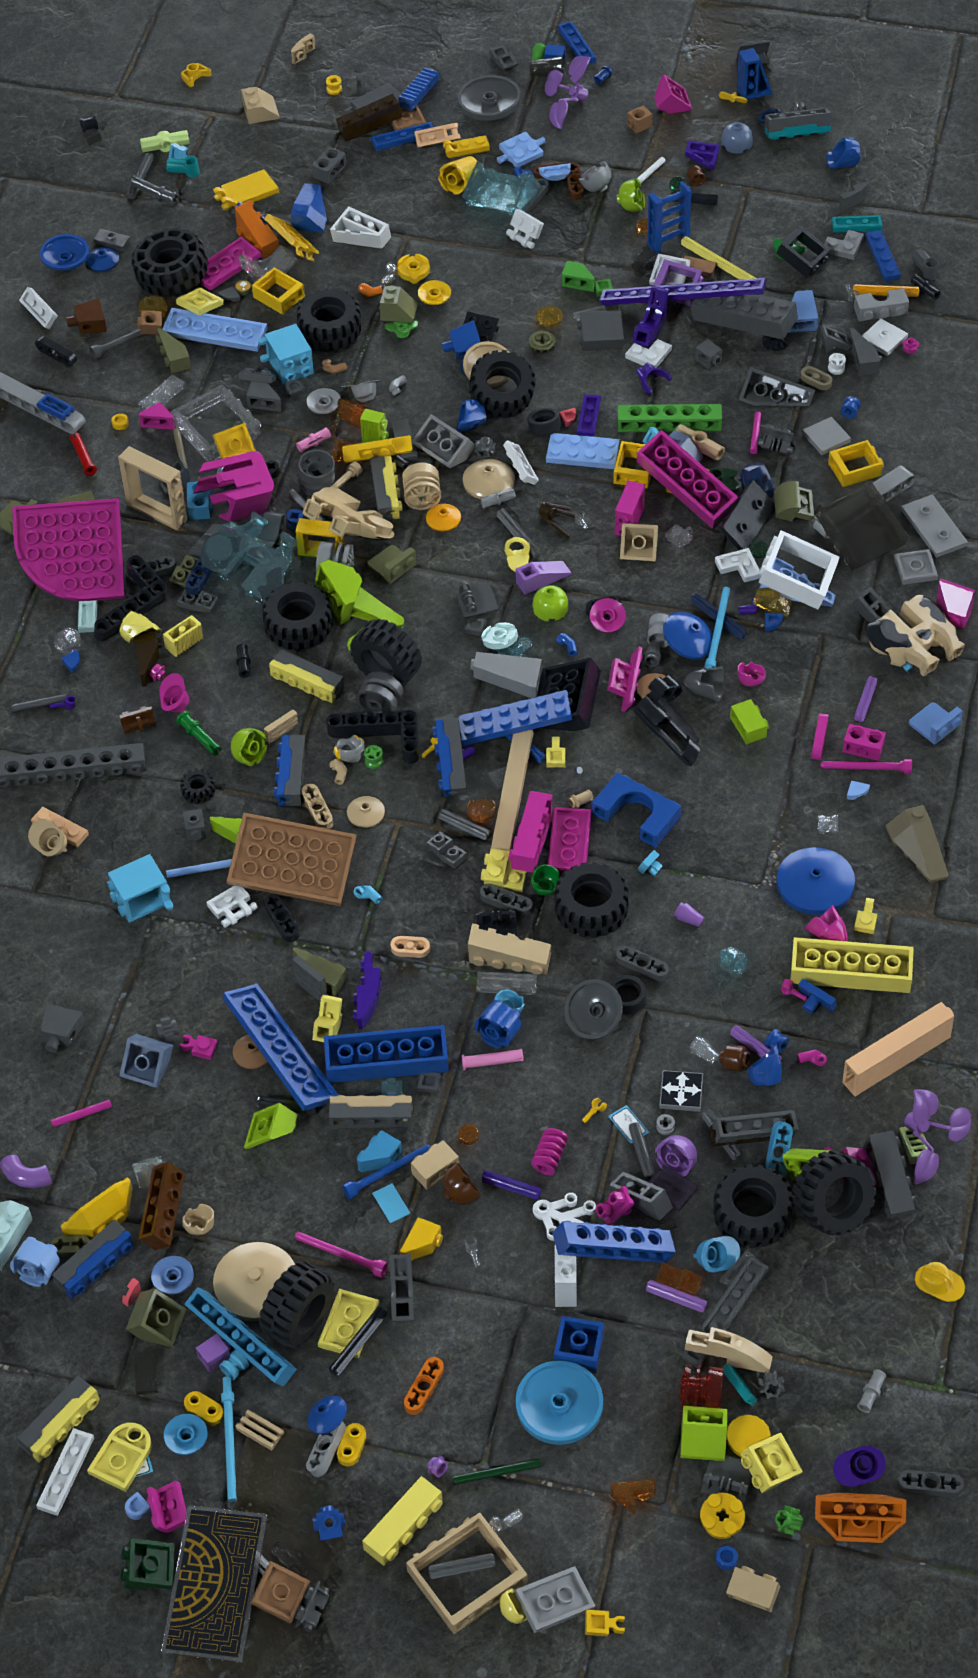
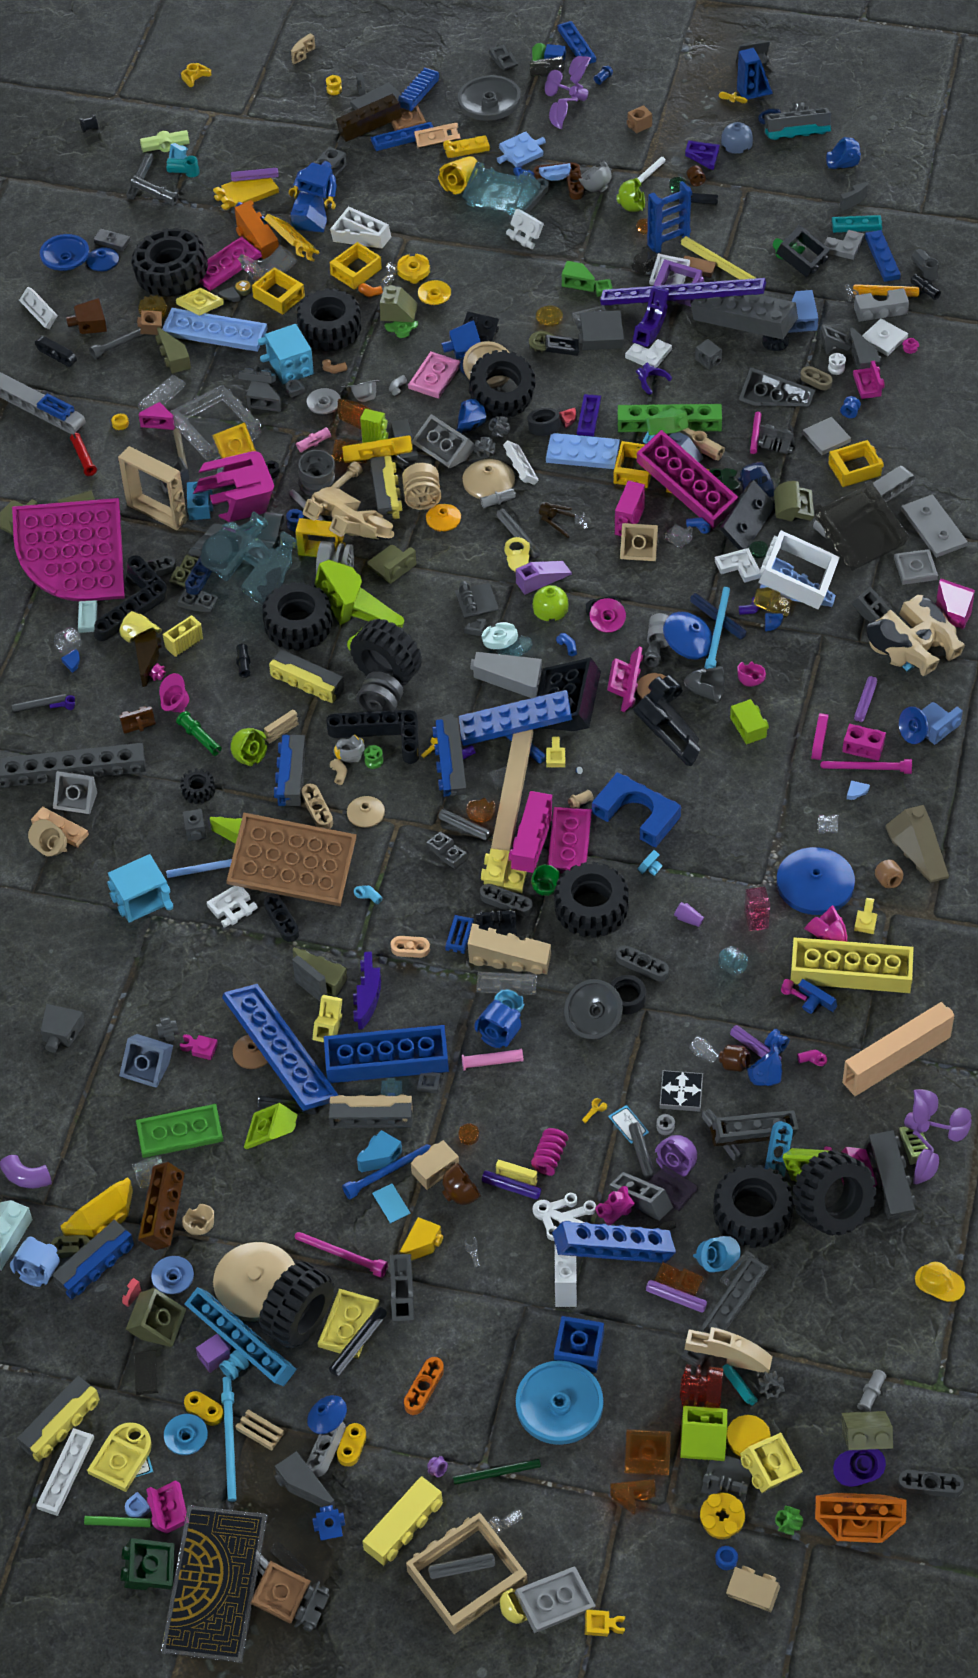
(74, 792): none -> light grey slope
(81, 1113): dark pink bar -> none
(117, 1521): none -> bright green bar
(179, 1130): none -> bright green tile
(254, 174): none -> medium lavender axle
(258, 105): tan slope -> none
(301, 1481): none -> dark grey slope
(316, 180): none -> blue torso
(339, 265): none -> yellow window
(434, 375): none -> bright pink tile
(456, 946): none -> blue tile
(499, 426): none -> dark grey gear
(516, 1172): none -> light yellow tile
(560, 345): none -> black tile
(647, 1452): none -> clear orange slope
(668, 421): none -> bright green slope
(671, 96): dark pink slope -> none
(700, 523): none -> blue arm
(757, 908): none -> clear pink brick
(867, 1430): none -> olive brick
(869, 381): none -> dark pink bracket
(889, 874): none -> medium nougat head
(913, 725): none -> blue dish

